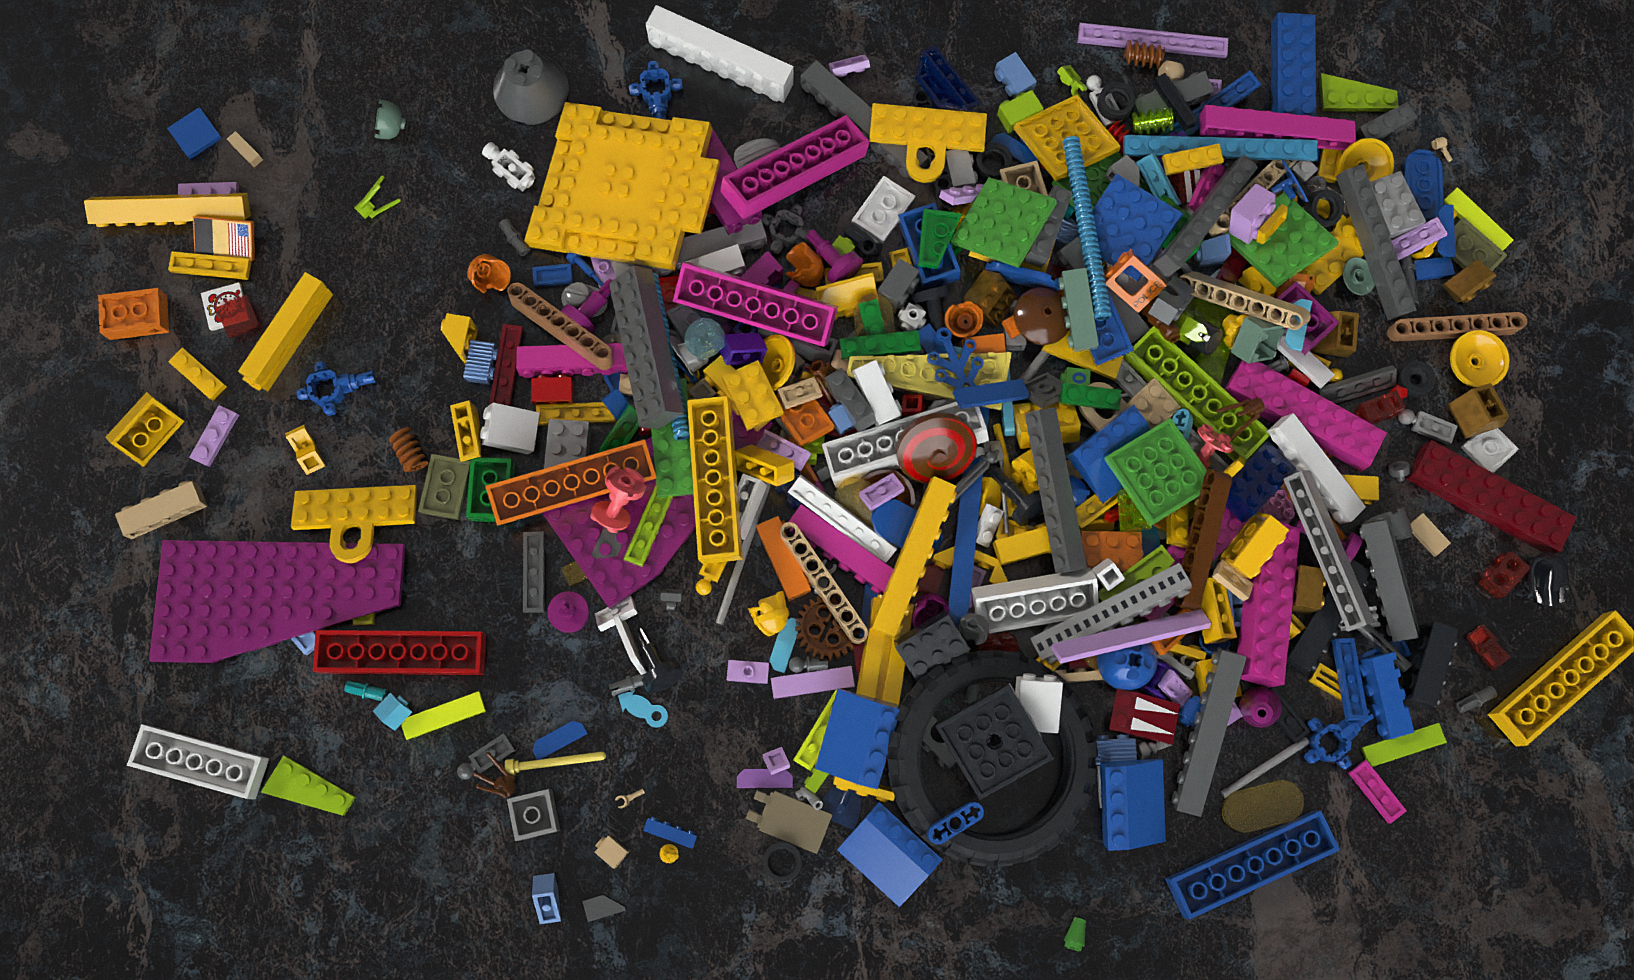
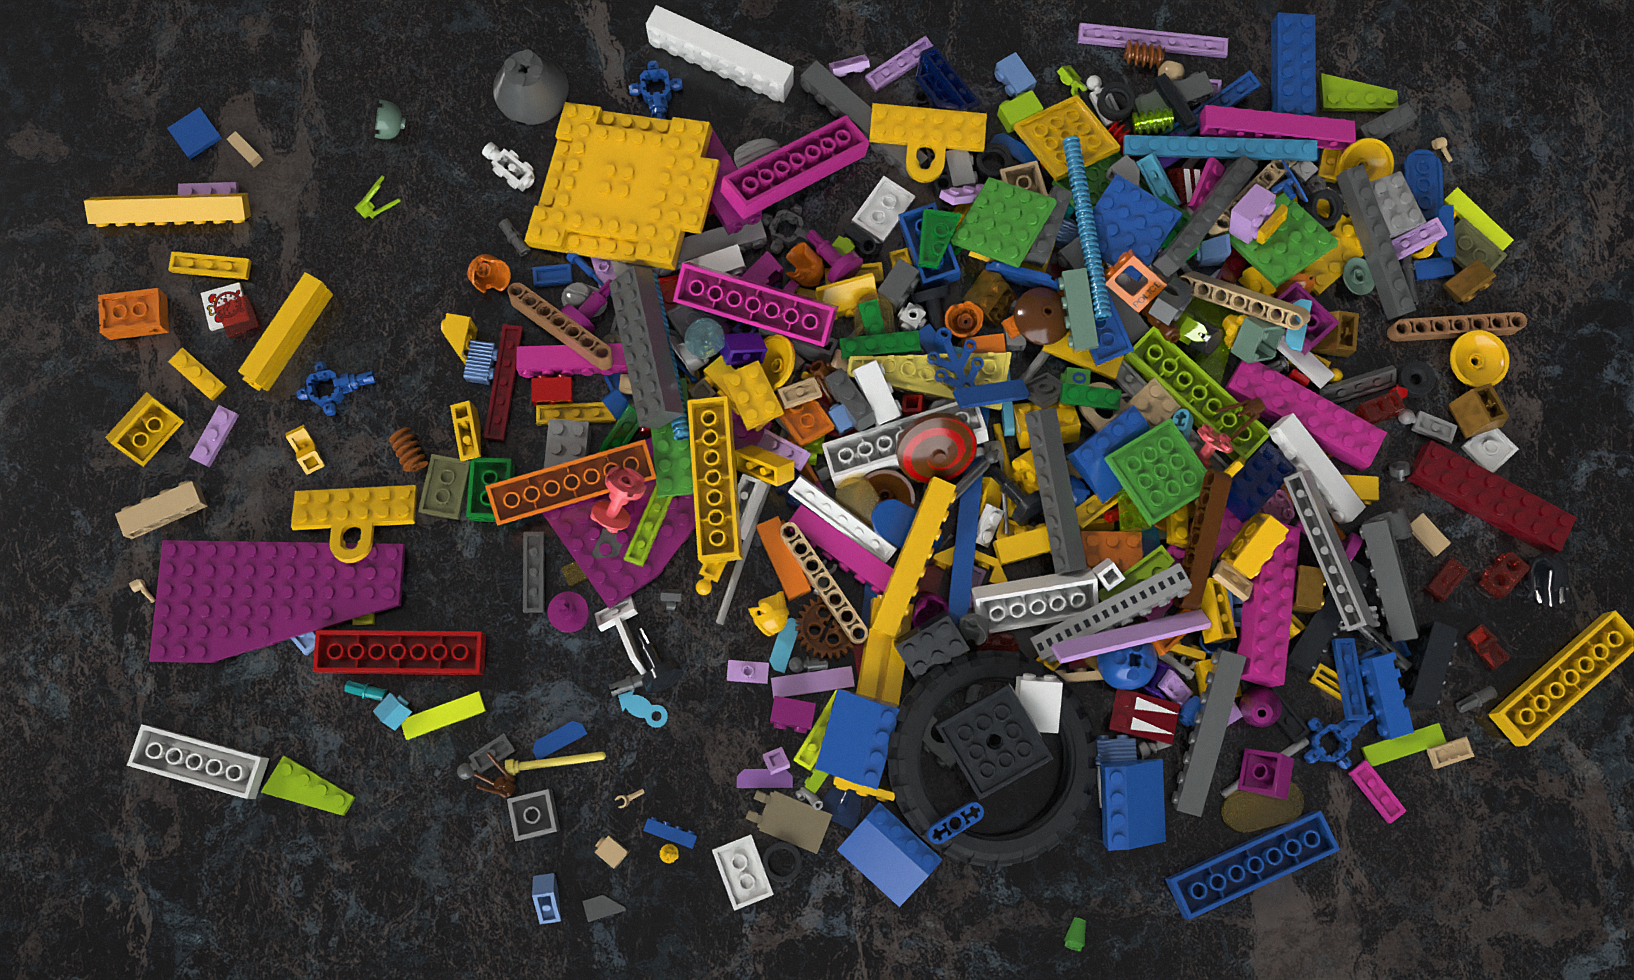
(139, 584): none -> tan hand
(224, 237): tile -> none
(509, 428): white brick -> none
(742, 872): none -> white plate
(792, 714): none -> magenta brick
(881, 491): lavender plate -> none
(897, 65): none -> lavender tile
(1192, 159): yellow plate -> none
(1266, 773): none -> magenta slope
(1447, 579): none -> clear red plate
(1450, 752): none -> tan plate

